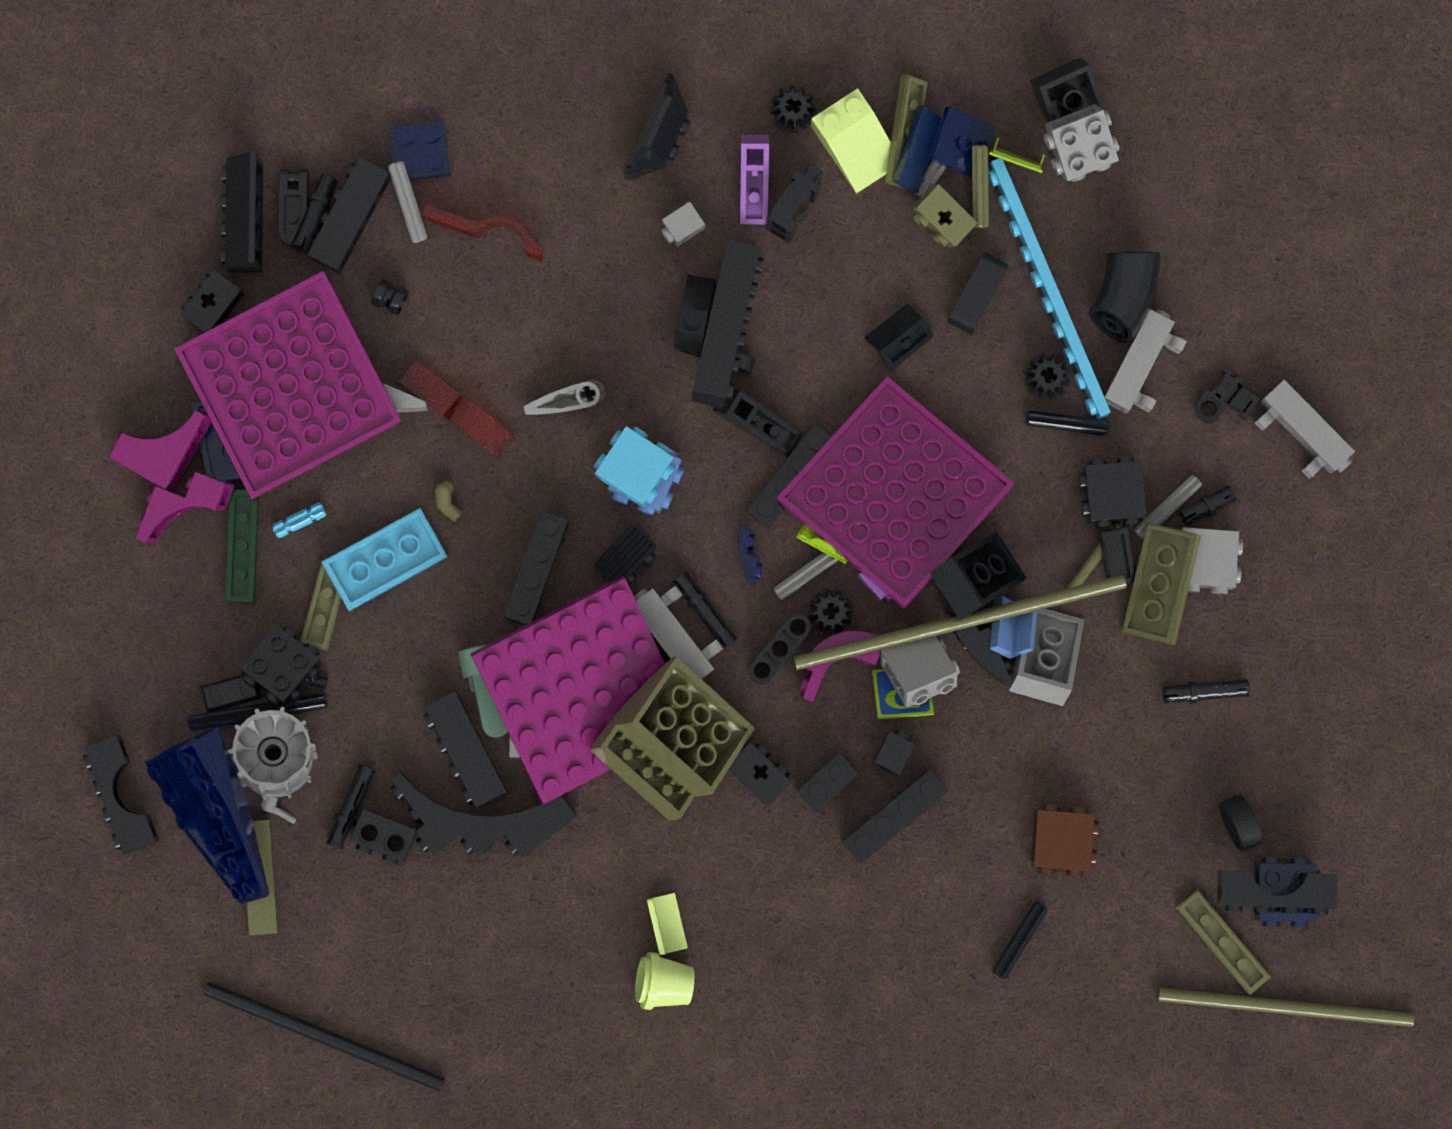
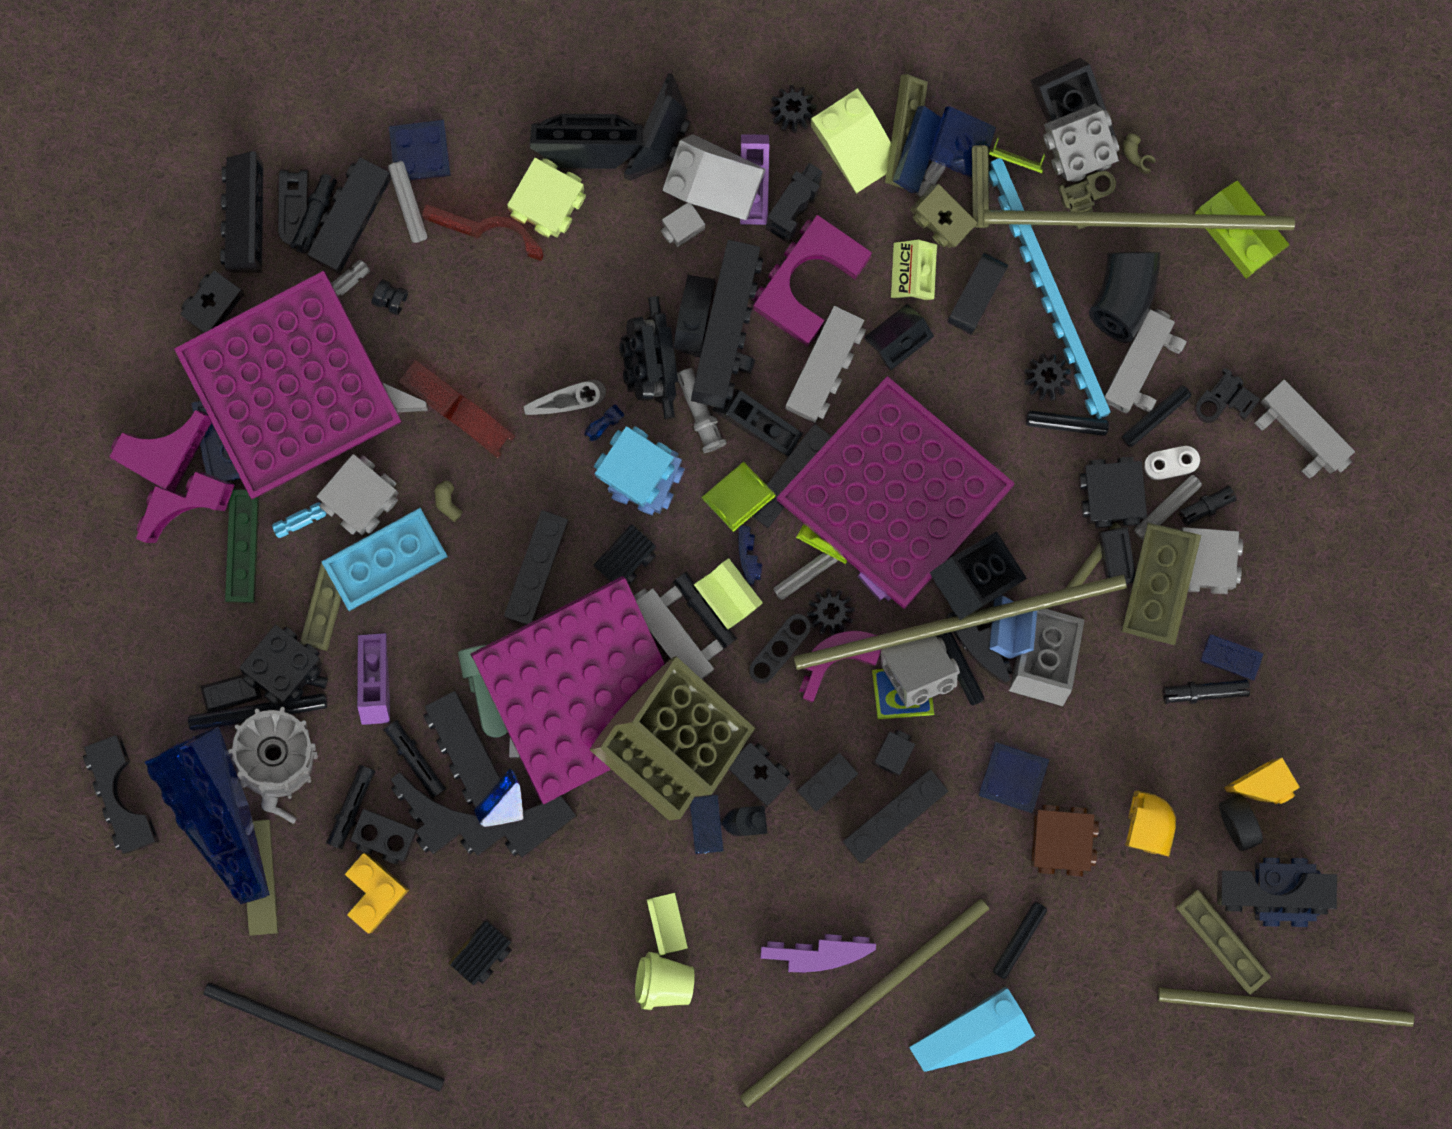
(350, 277): none -> light grey axle
(358, 495): none -> light grey brick
(373, 679): none -> medium lavender slope
(381, 891): none -> yellow brick
(395, 732): none -> black pin
(481, 952): none -> black brick
(502, 803): none -> clear blue slope
(547, 198): none -> yellowish green brick
(586, 140): none -> black wedge
(598, 427): none -> clear blue arm
(650, 358): none -> black piece
(704, 422): none -> light grey pin
(706, 824): none -> clear blue tile
(713, 178): none -> light grey slope
(728, 594): none -> yellowish green panel
(738, 496): none -> lime piece
(745, 821): none -> black plate
(819, 242): none -> magenta arch
(825, 364): none -> light grey brick
(830, 953): none -> medium lavender slope
(864, 1002): none -> olive piece
(914, 269): none -> yellowish green panel
(965, 676): none -> black axle
(980, 1032): none -> medium azure wedge
(1013, 777): none -> clear blue plate
(1080, 198): none -> olive piece
(1130, 149): none -> olive arm
(1139, 220): none -> olive piece
(1151, 824): none -> yellow brick
(1156, 416): none -> black axle
(1172, 463): none -> white plate
(1231, 657): none -> clear blue plate
(1245, 247): none -> lime slope
(1266, 783): none -> yellow slope

